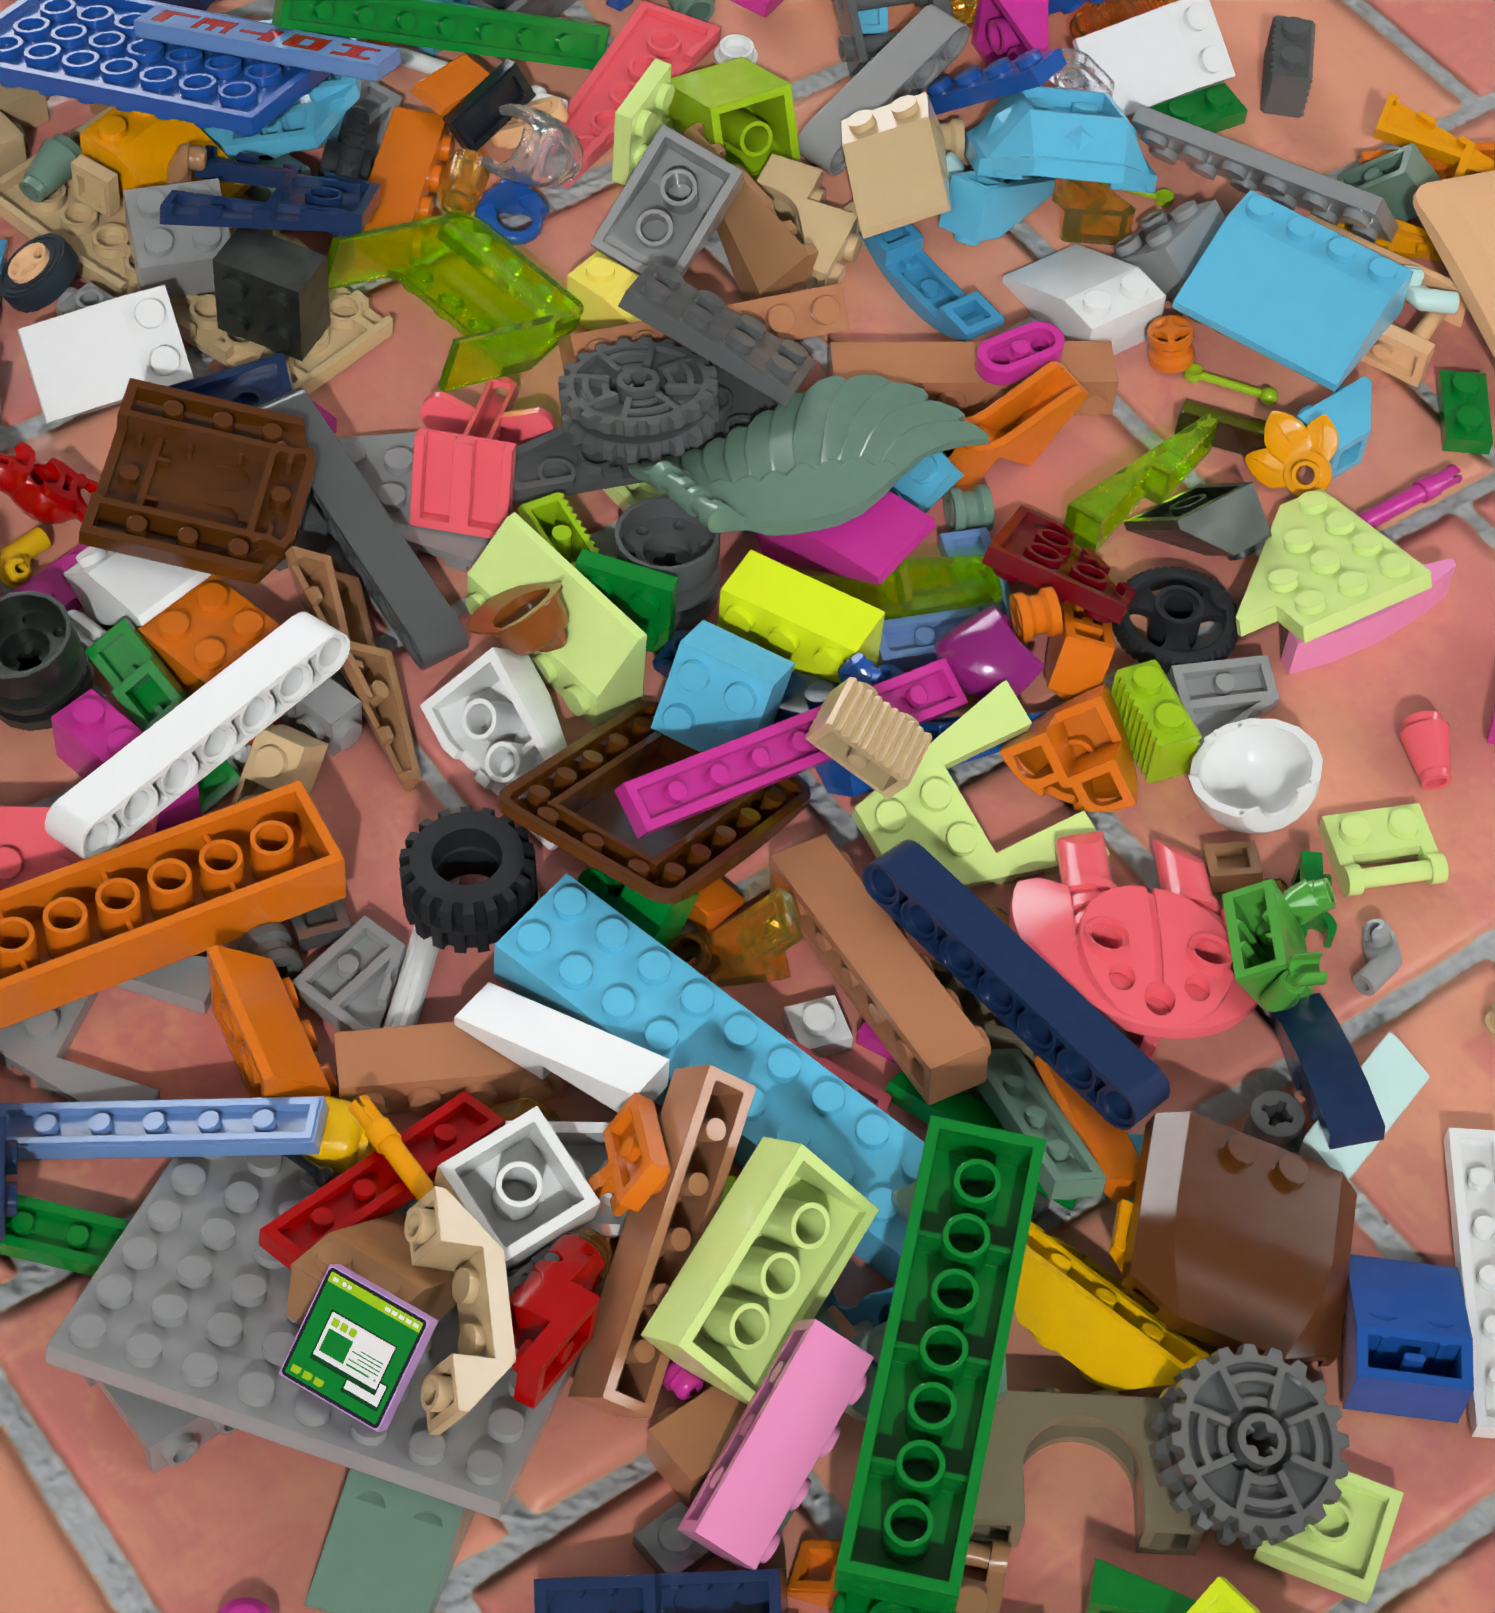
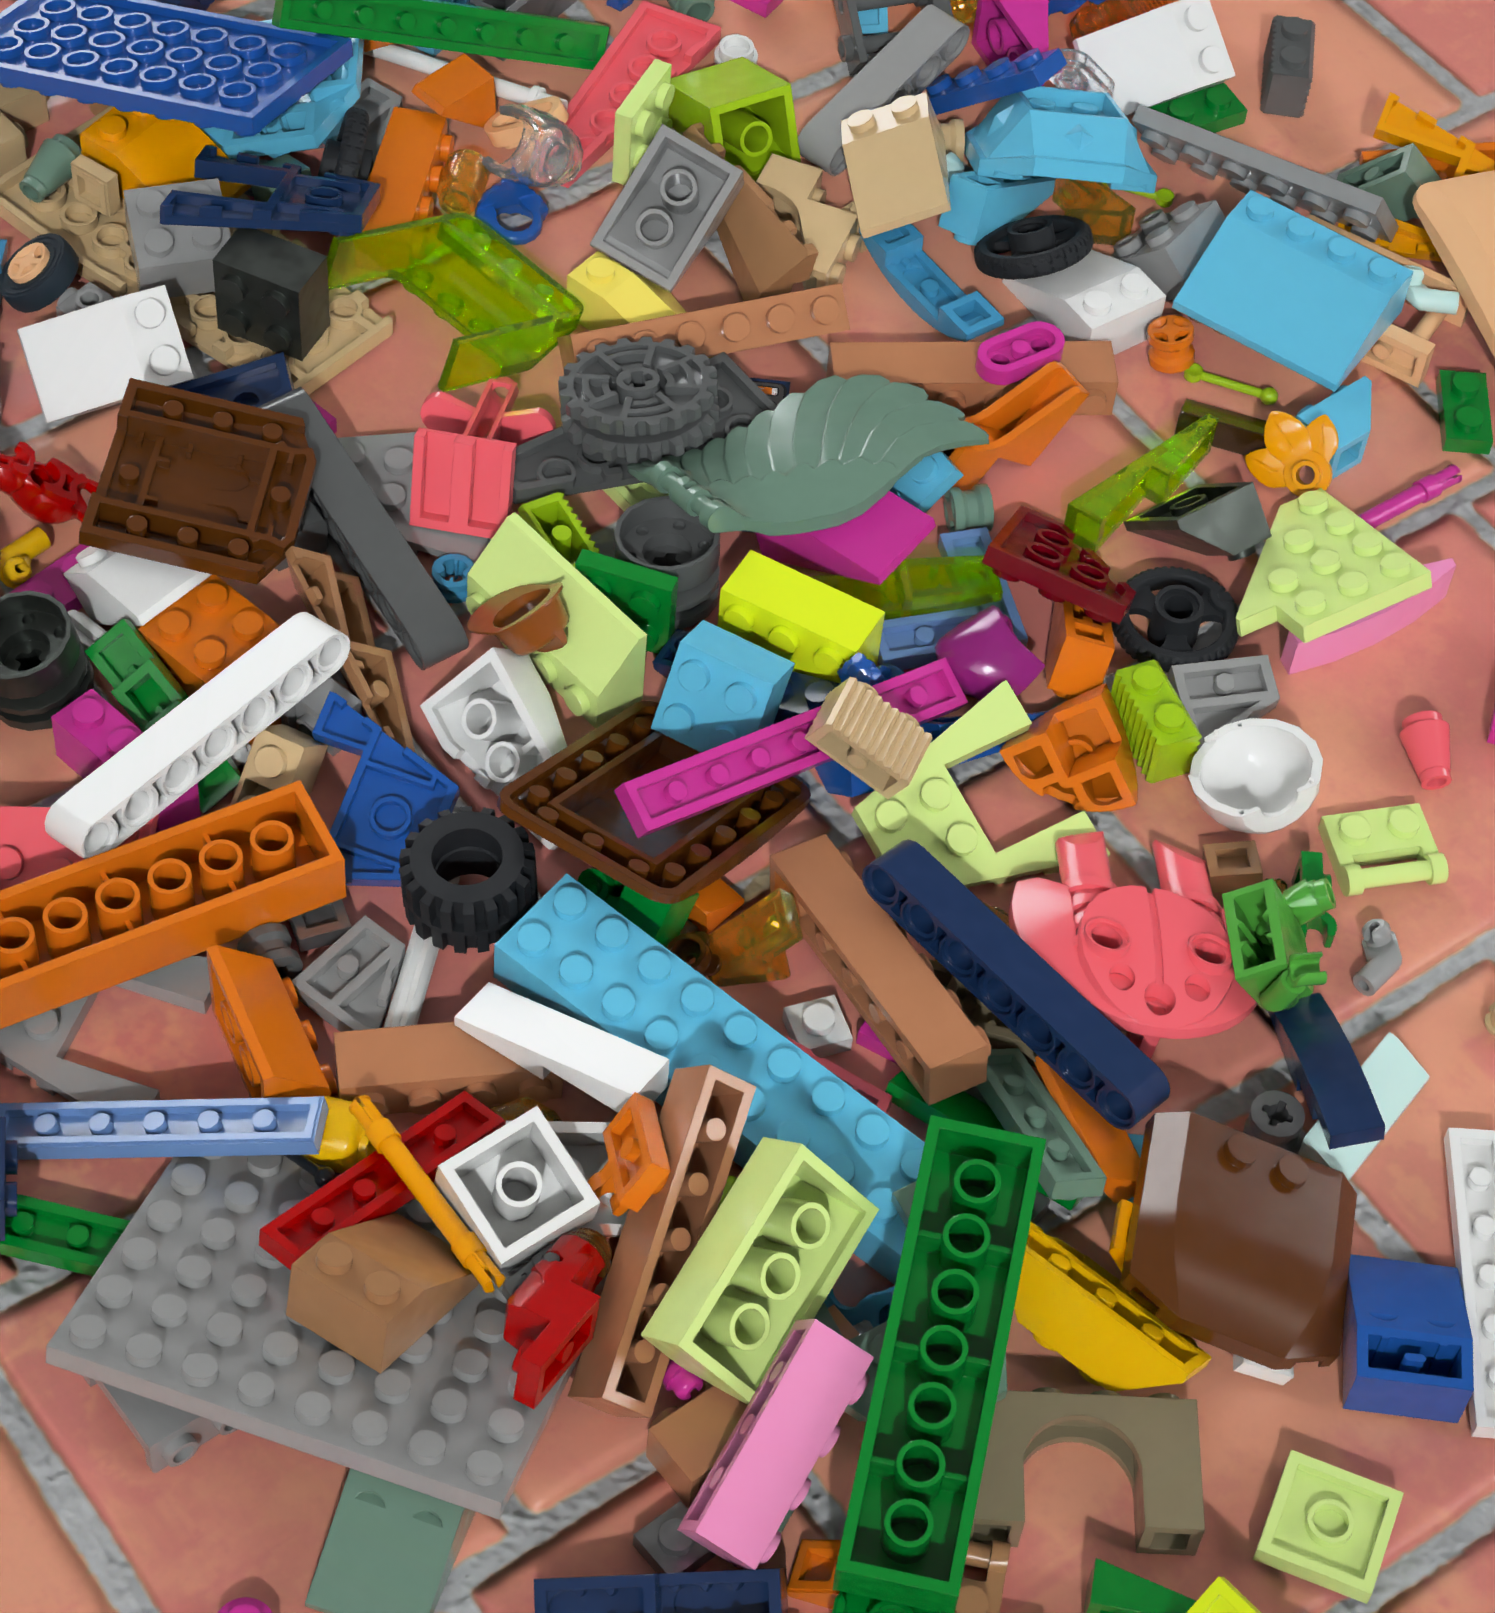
(184, 160): medium nougat arm -> none
(267, 43): medium blue tile -> none
(358, 1347): tile -> none
(385, 798): none -> blue wing
(452, 565): none -> dark azure bush
(452, 1240): tan slope -> none
(478, 114): black tile -> none
(718, 333): dark grey plate -> none
(1036, 614): orange wheel -> none
(1037, 247): none -> black wheel
(1249, 1446): dark grey piece -> none

